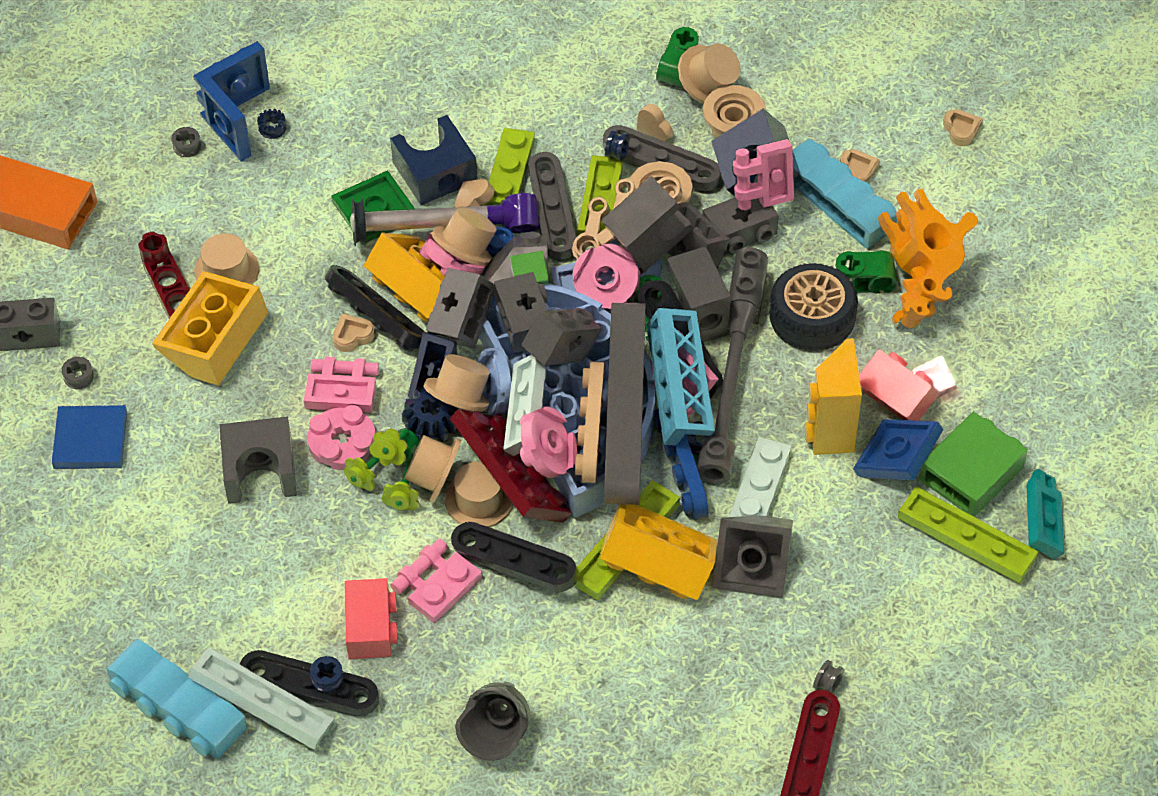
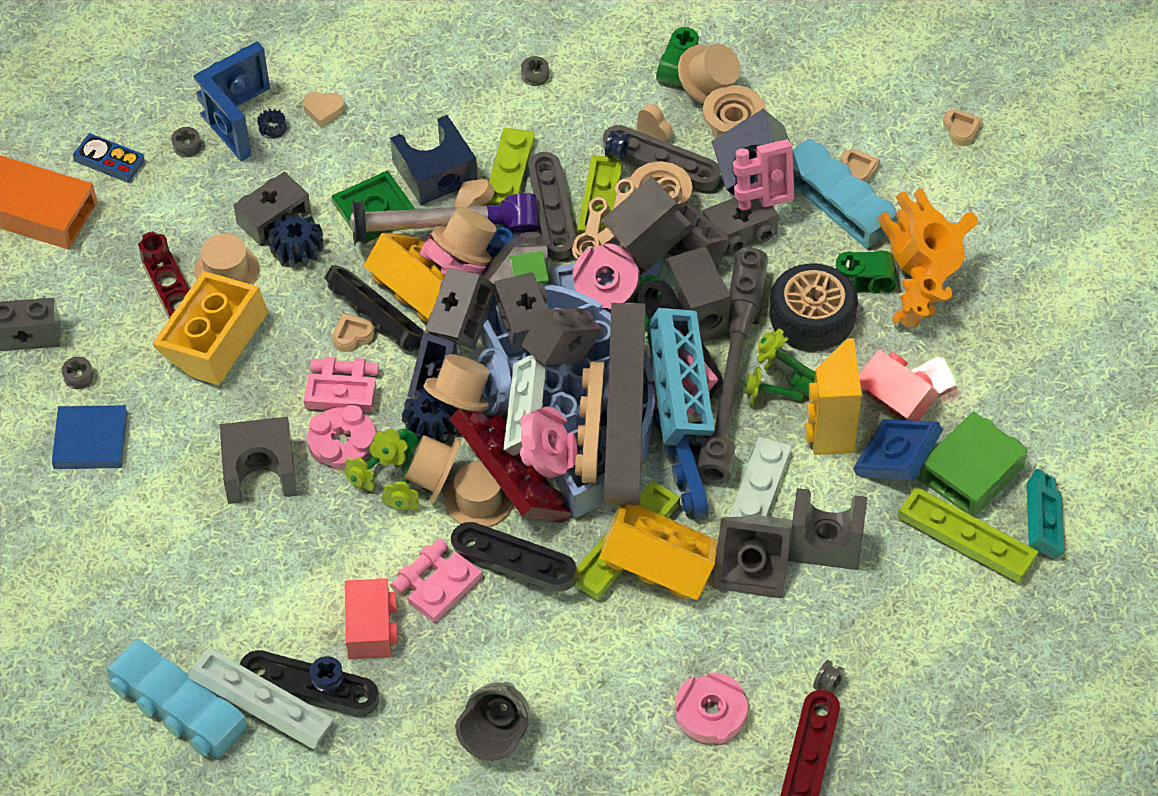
(108, 157): none -> tile
(271, 202): none -> dark grey brick
(296, 240): none -> dark blue gear
(323, 108): none -> tan tile
(535, 79): none -> dark grey bush
(714, 727): none -> bright pink plate
(770, 348): none -> plant
(842, 528): none -> dark grey piece

